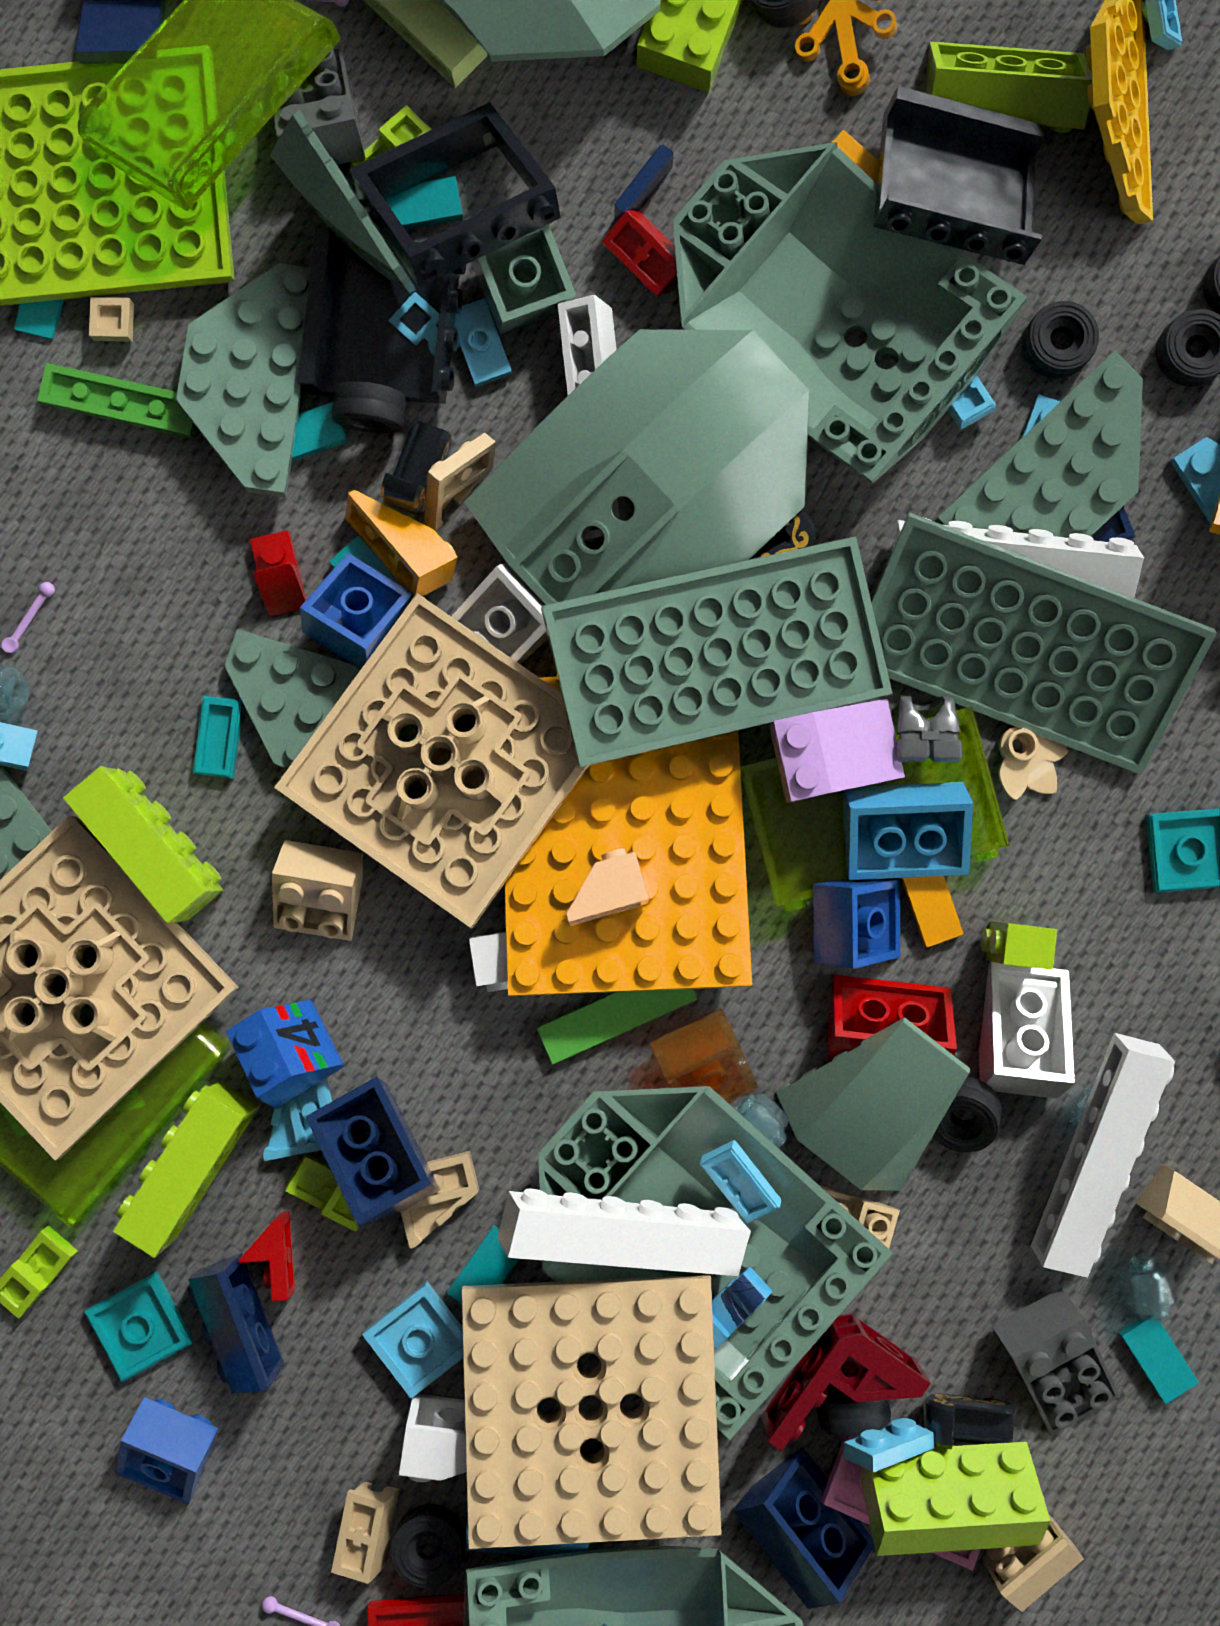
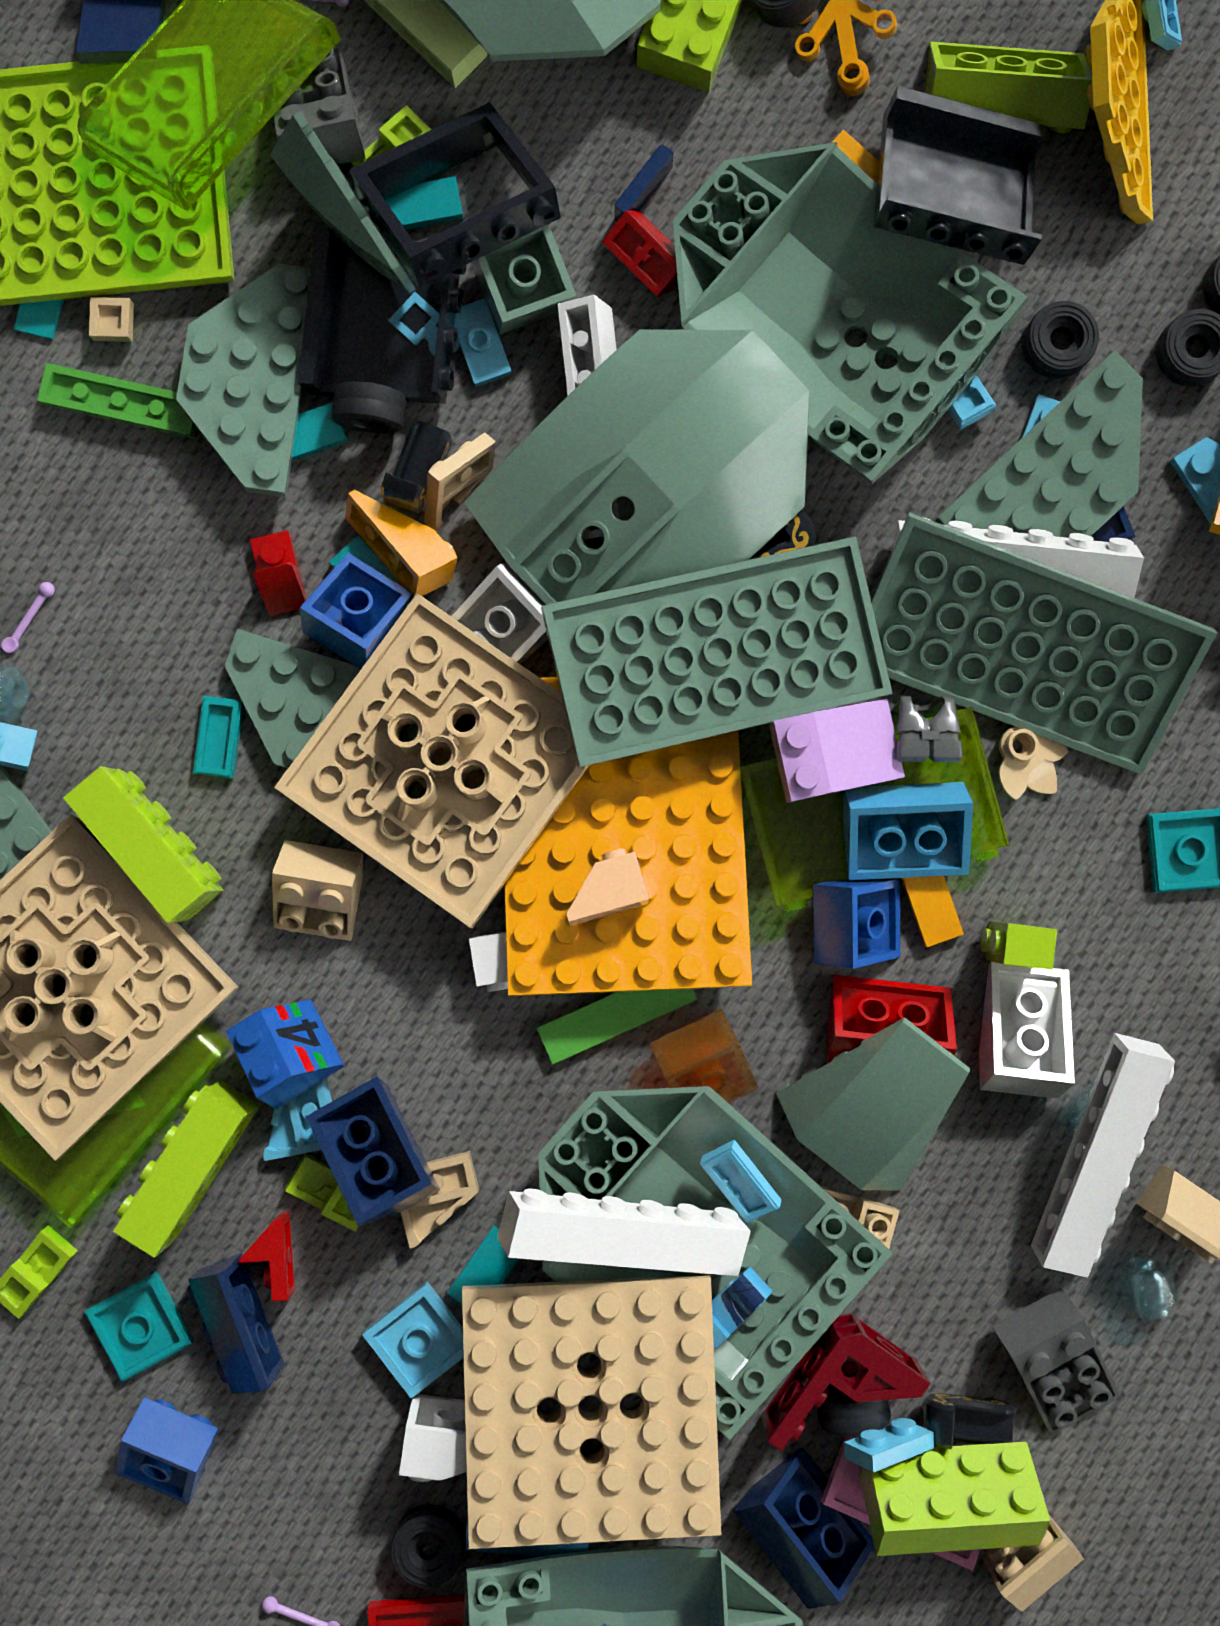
(365, 1532): tan hinge -> none
(765, 1116): clear light blue head -> none
(974, 1133): black tyre -> none
(1159, 1358): teal tile -> none

